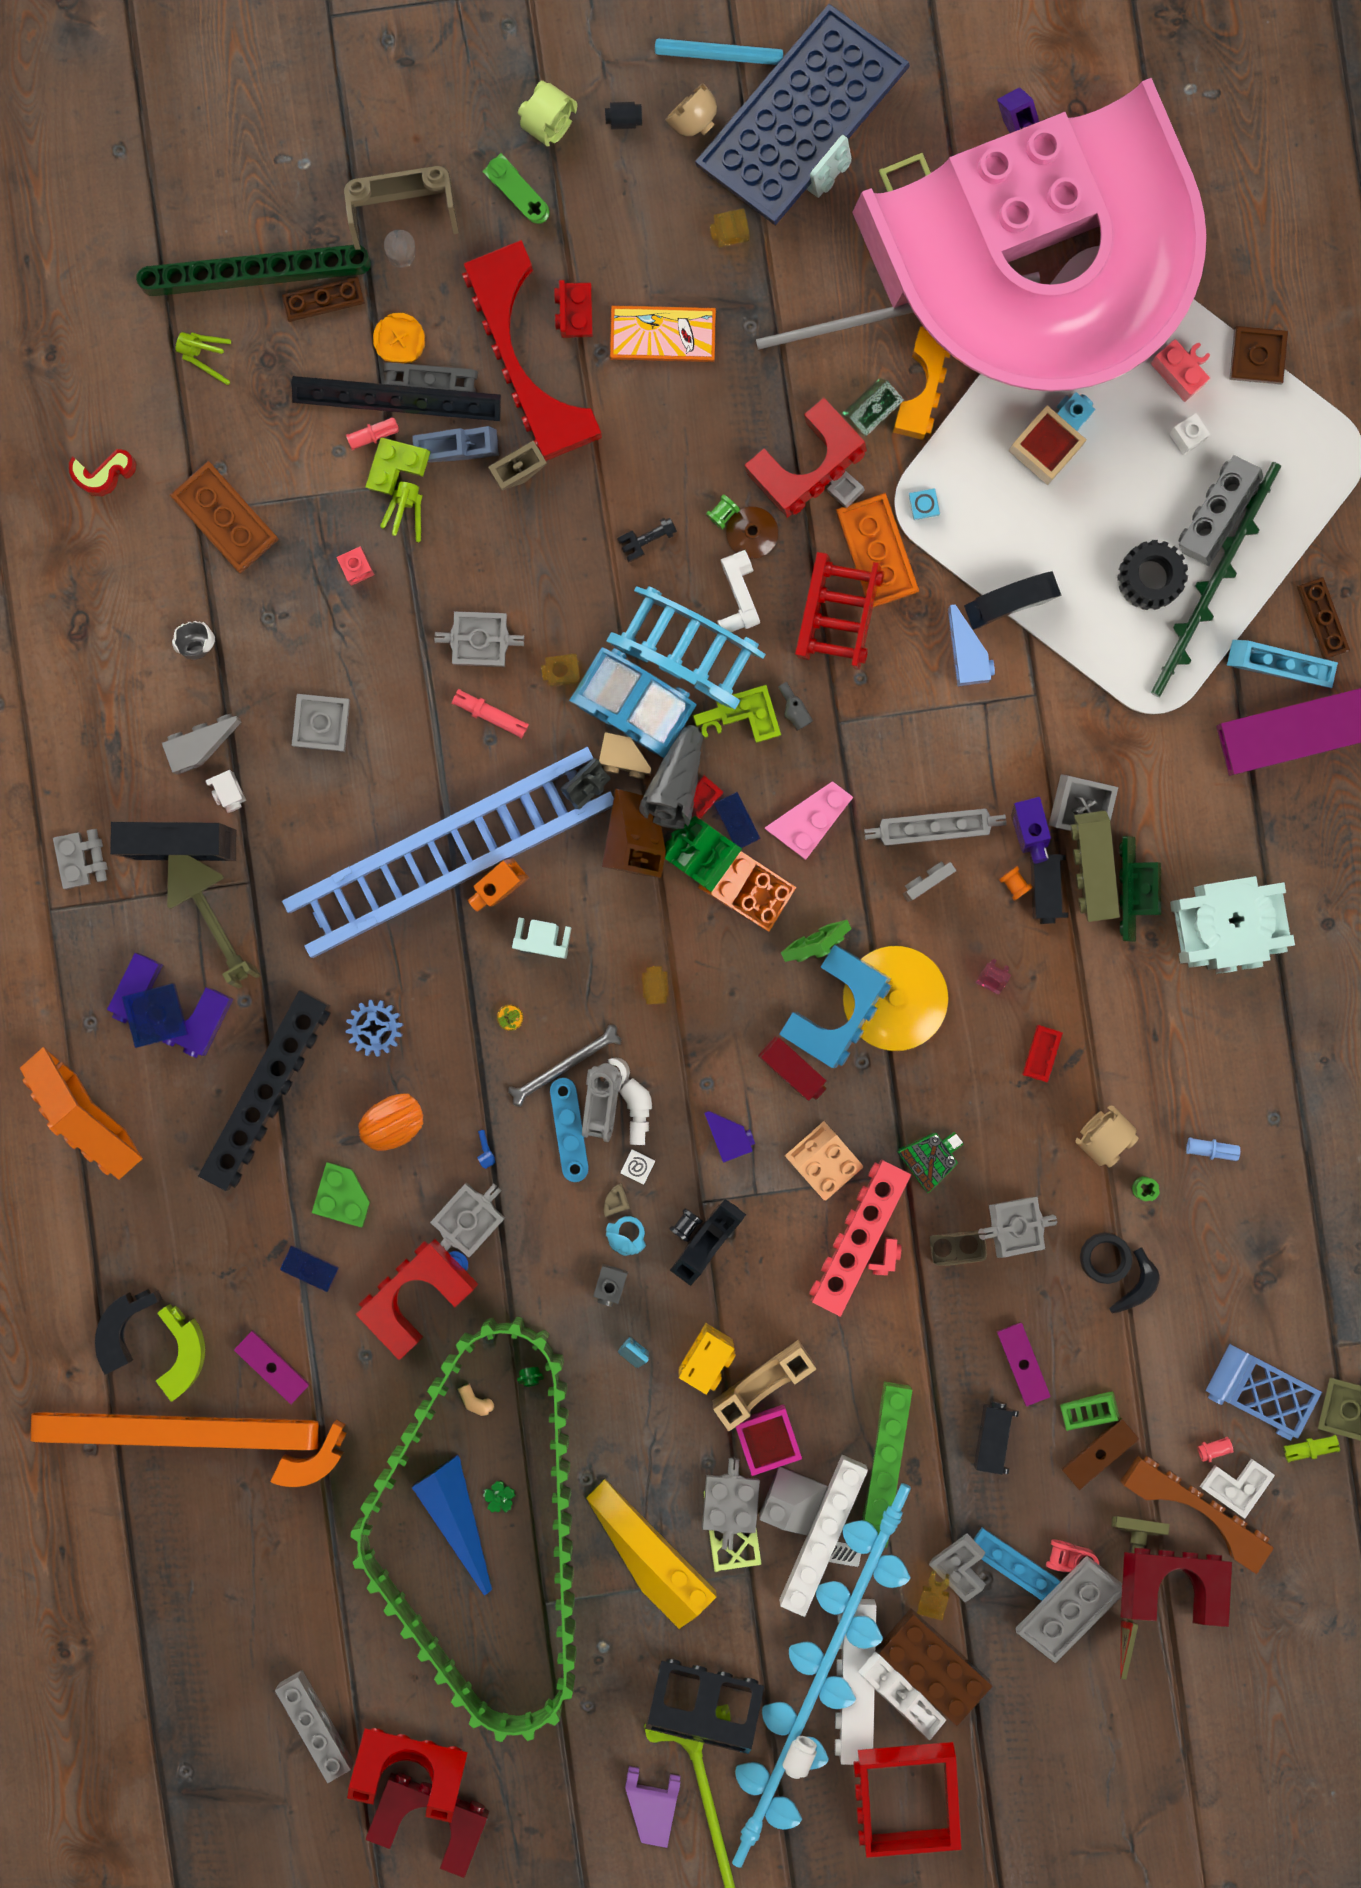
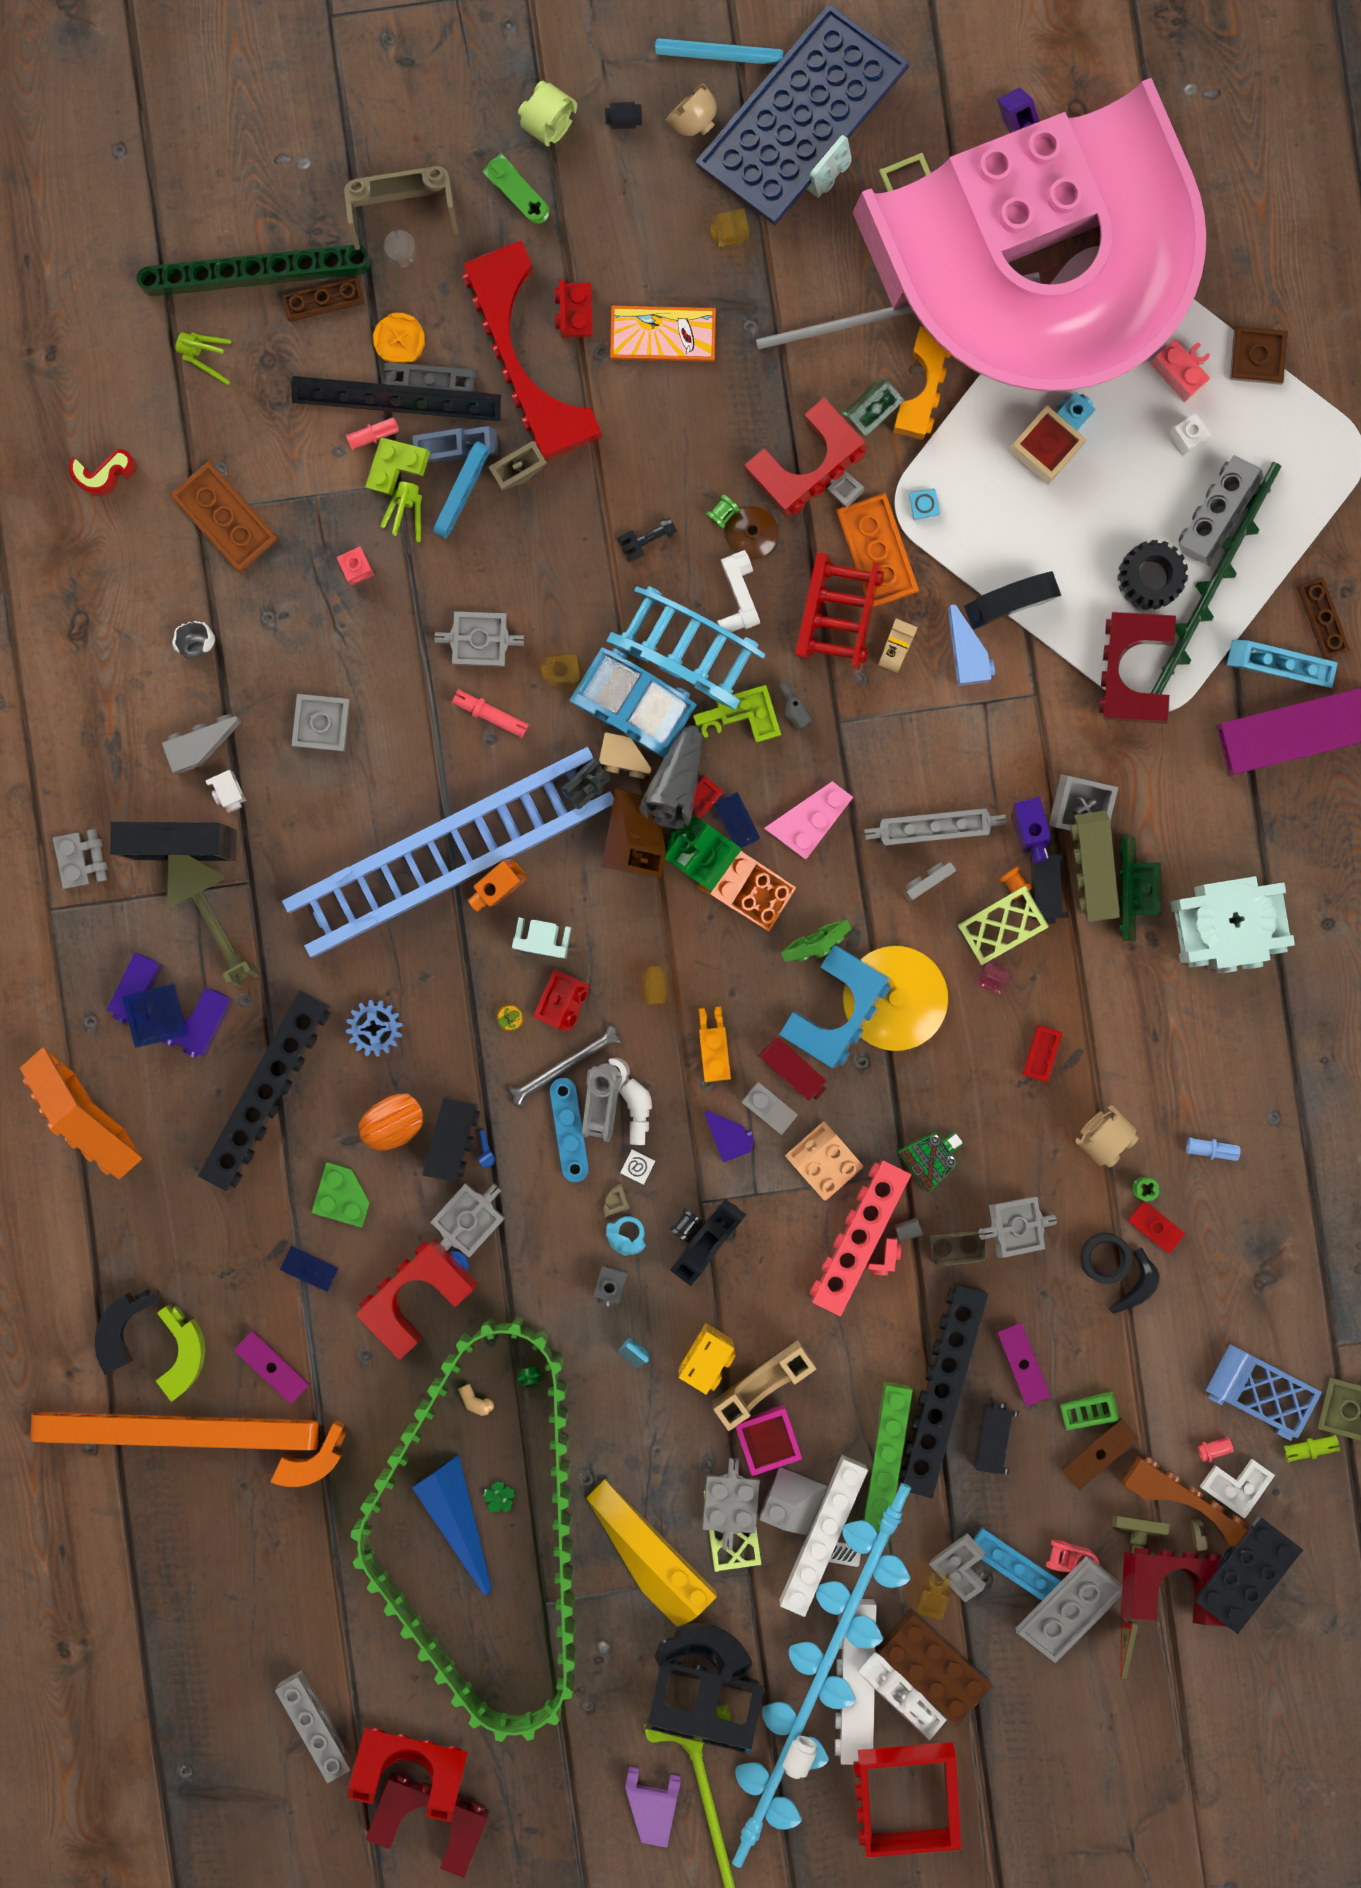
(451, 1139): none -> black slope
(461, 490): none -> dark azure beam
(561, 1001): none -> red bracket
(708, 1642): none -> black arch
(714, 1048): none -> light orange hinge
(769, 1108): none -> light grey slope
(897, 645): none -> tan leg
(908, 1229): none -> dark grey hinge
(925, 1482): none -> black brick
(1006, 904): none -> yellowish green window
(1126, 632): none -> dark red arch
(1156, 1227): none -> red plate
(1198, 1539): none -> dark tan tile
(1248, 1574): none -> black plate

